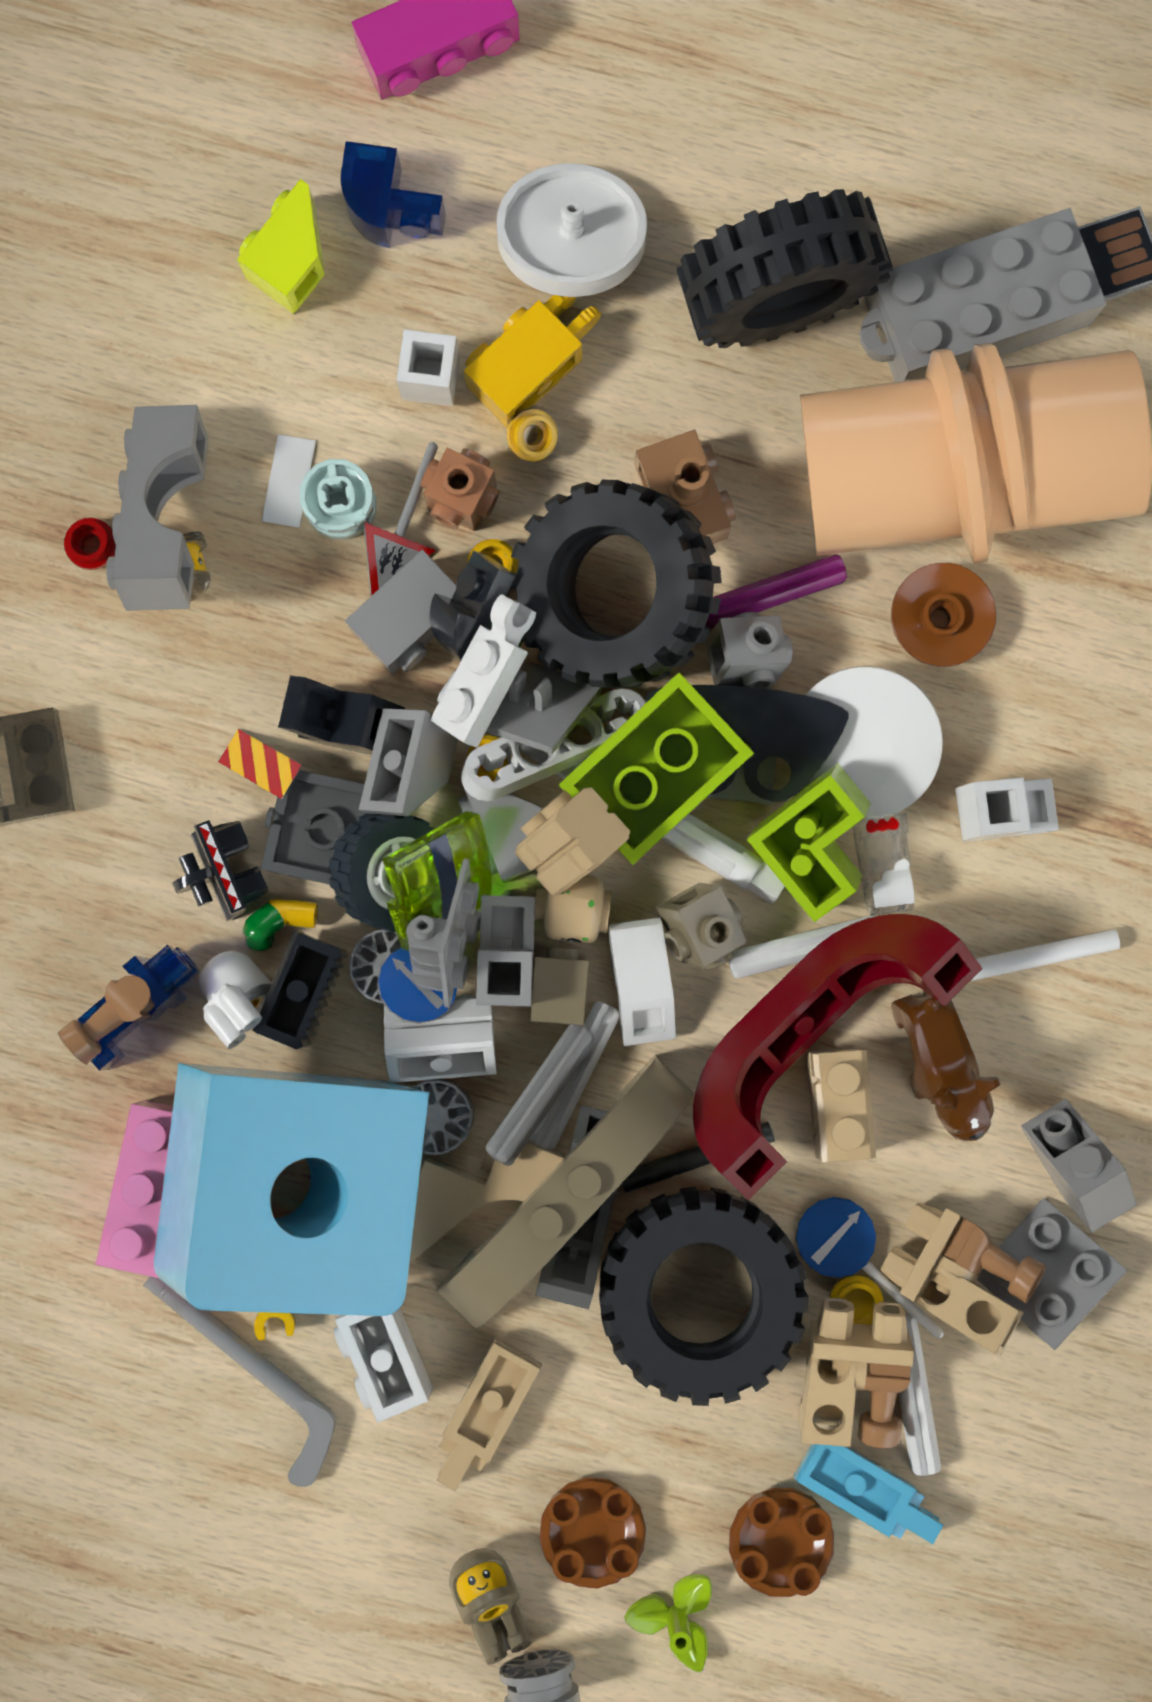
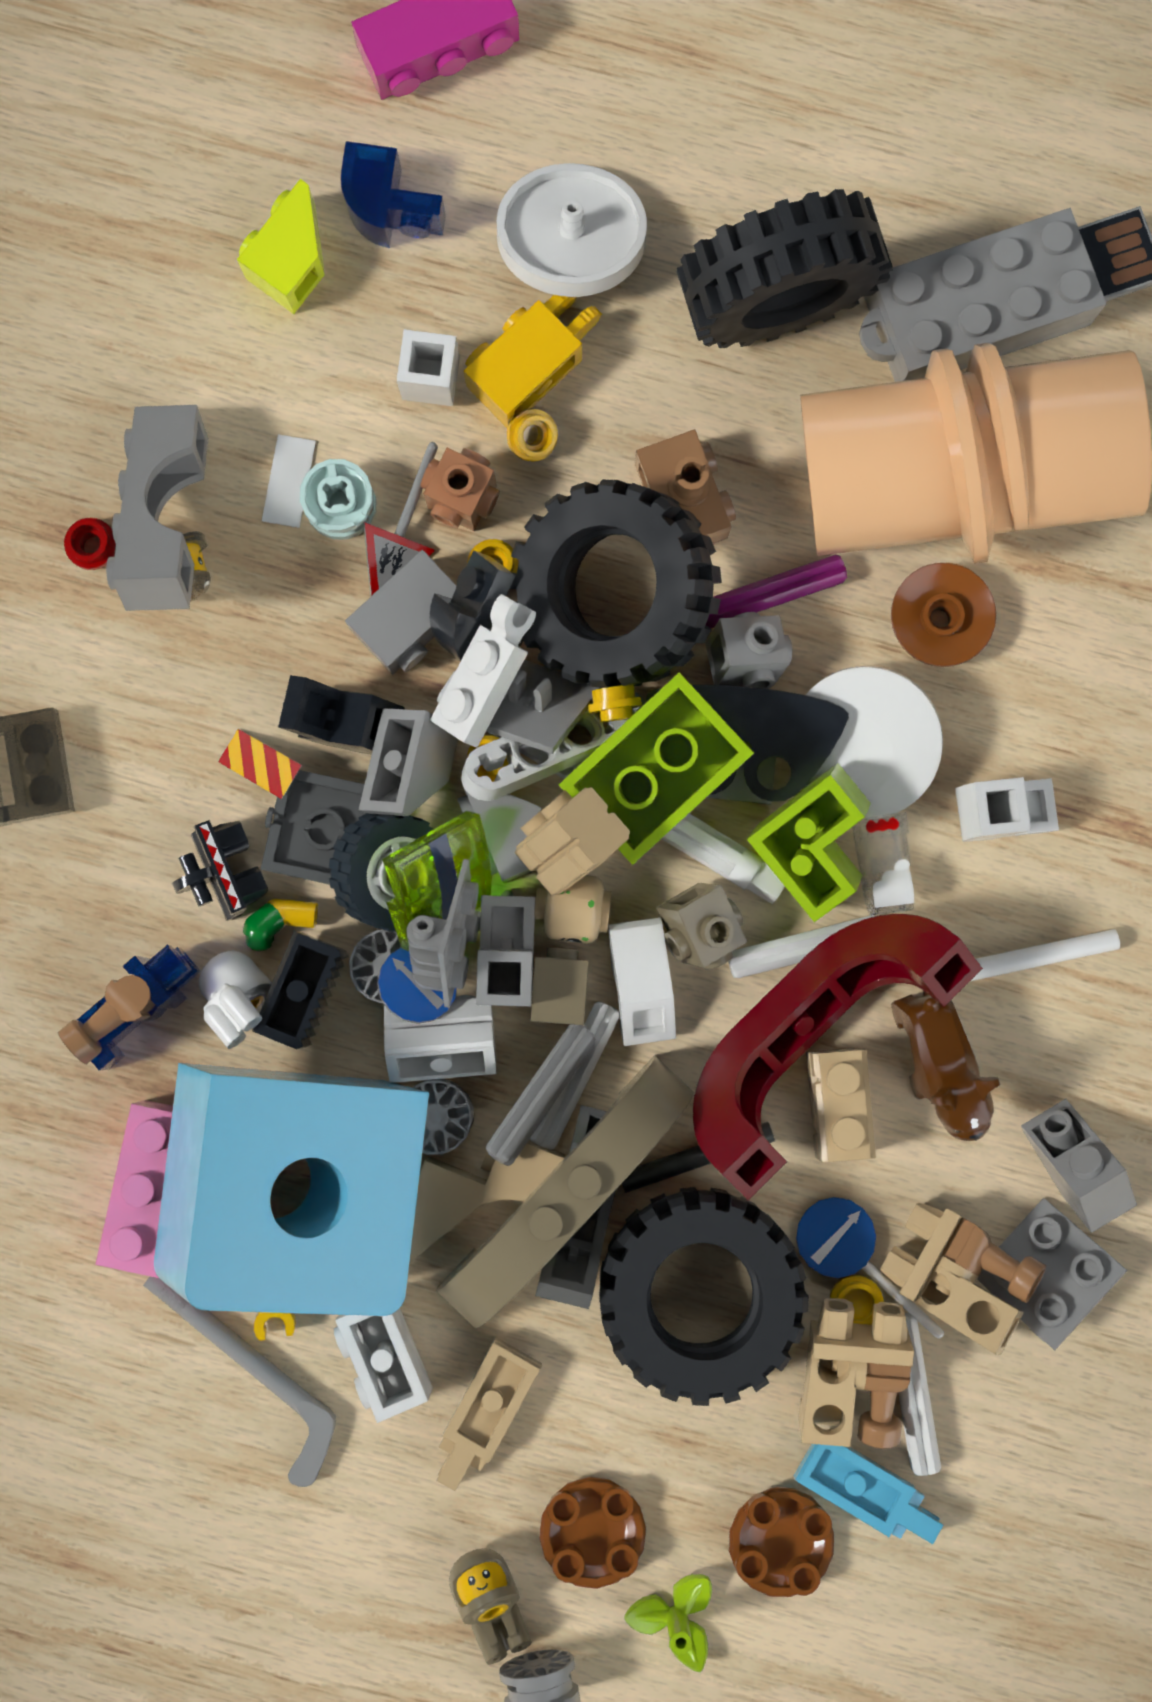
(614, 702): none -> yellow plate

